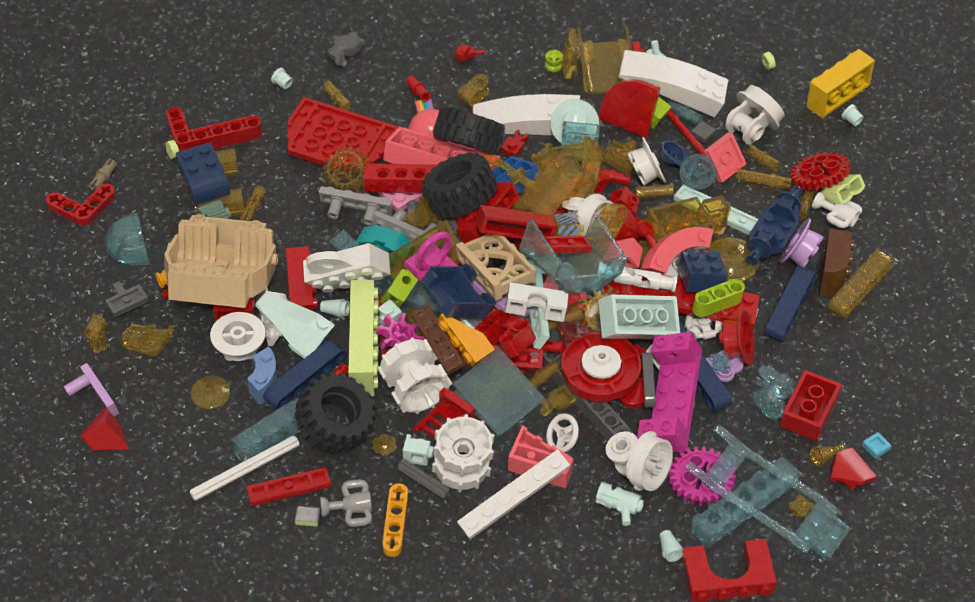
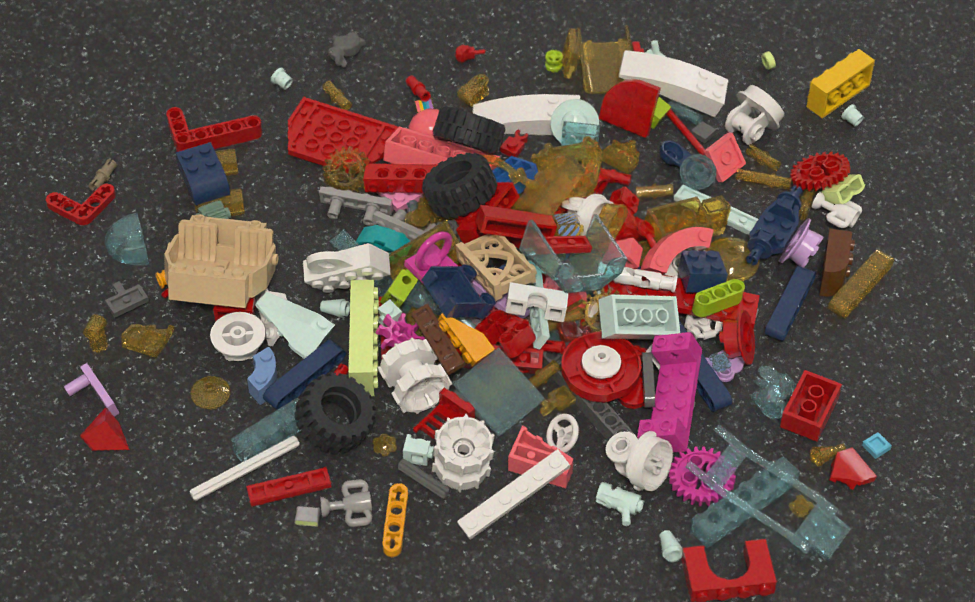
(172, 148): yellowish green tile -> none
(250, 208): clear yellow pin -> none
(299, 291): red brick -> none
(646, 164): white piece -> none

